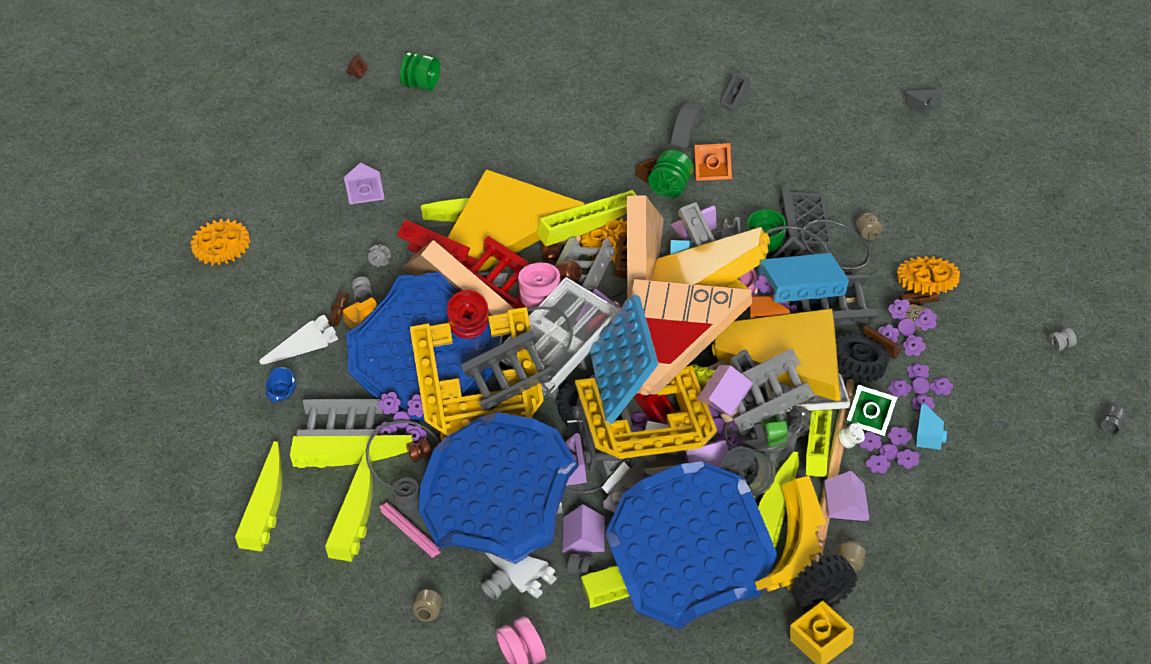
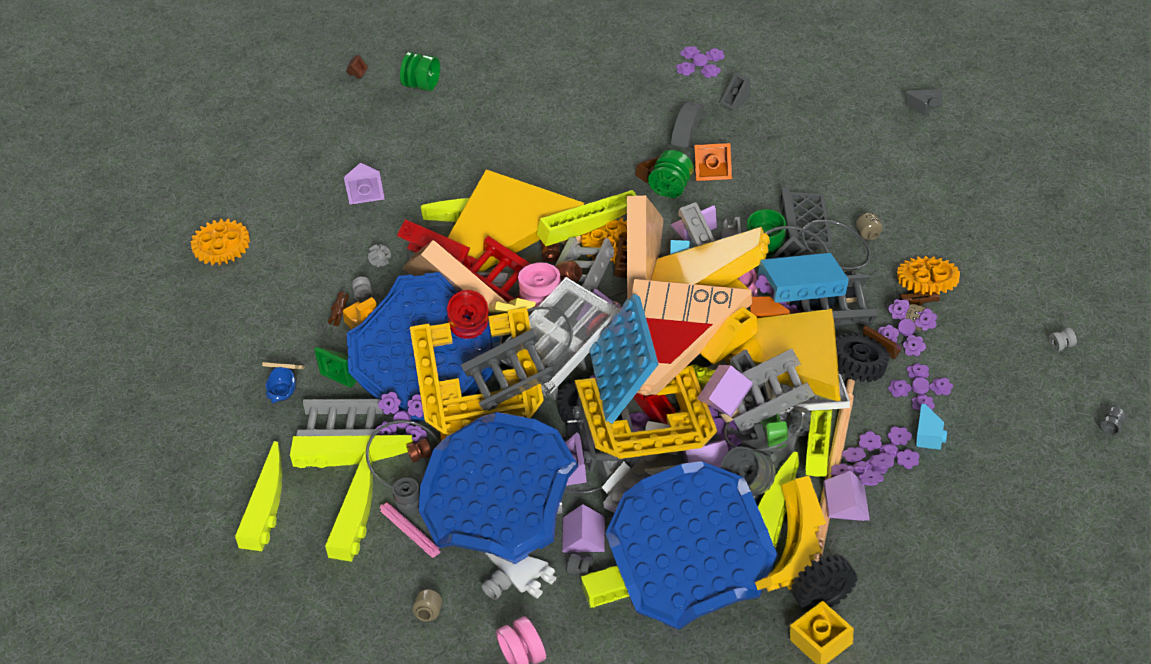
(283, 365): none -> tan piece
(303, 341): white flag -> none
(334, 366): none -> green slope
(501, 308): none -> light yellow slope
(700, 60): none -> medium lavender plant
(733, 333): none -> yellow slope
(851, 435): white wheel -> none
(854, 554): dark tan head -> none
(863, 468): none -> medium lavender plant
(870, 409): green slope -> none

